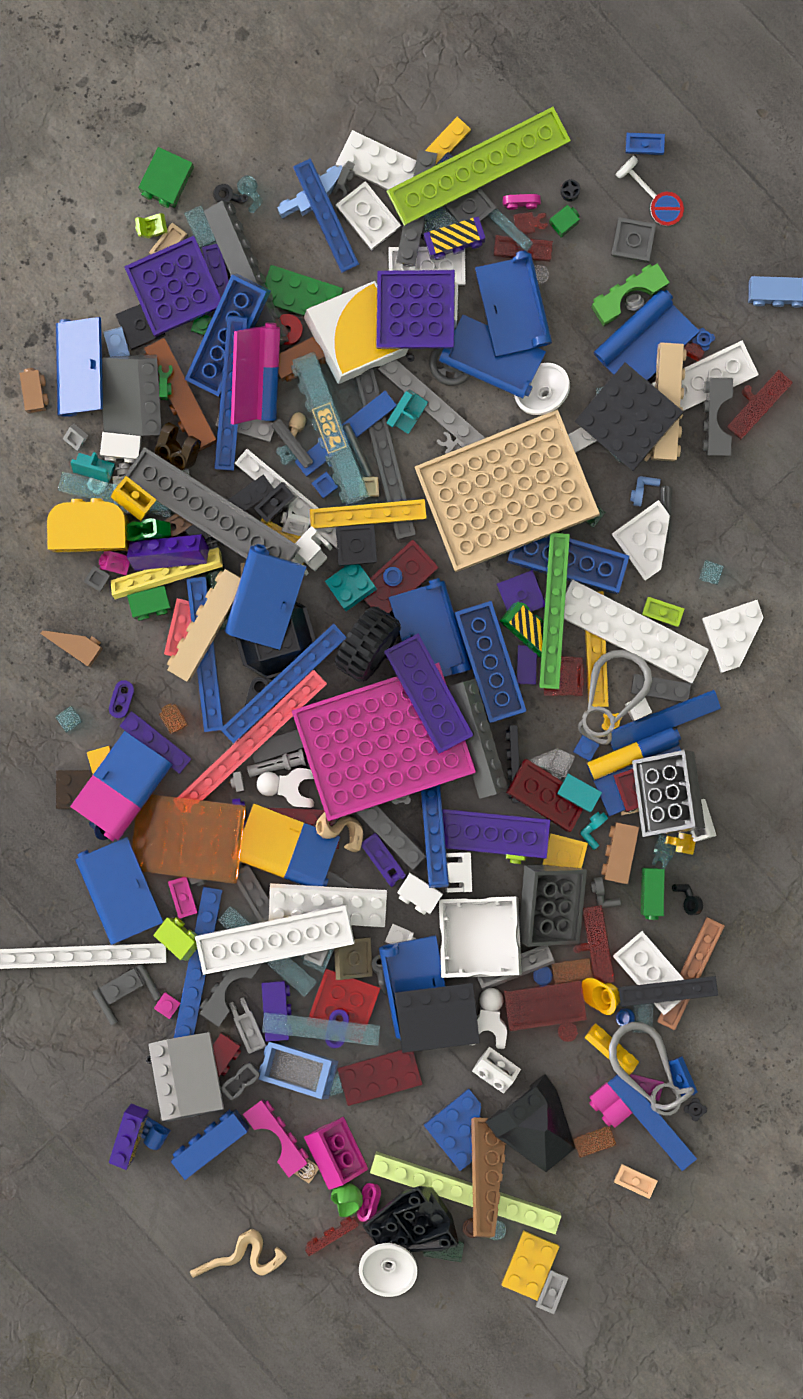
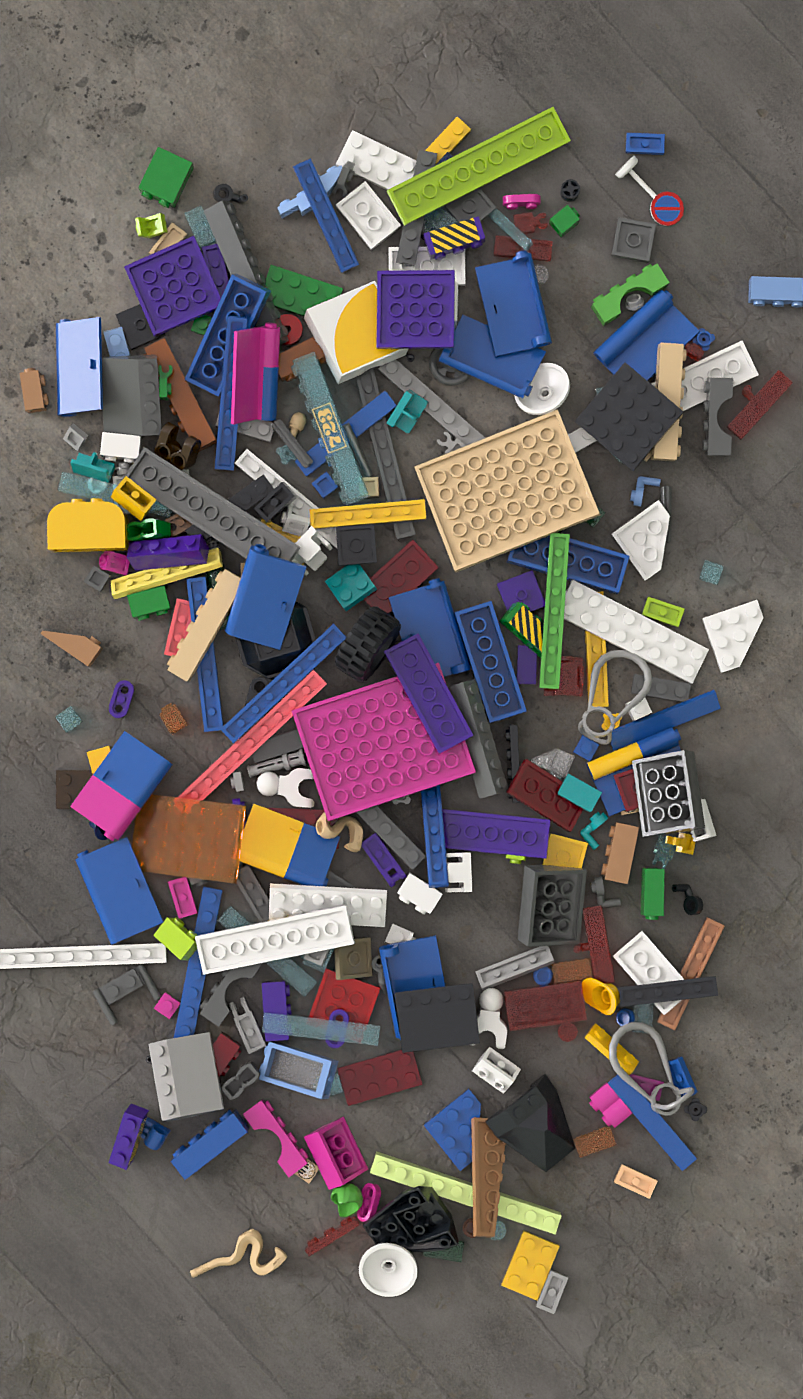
(154, 740): dark purple plate -> none
(250, 190): clear light blue plate -> none
(392, 576): blue plate -> none
(480, 937): white tile -> none

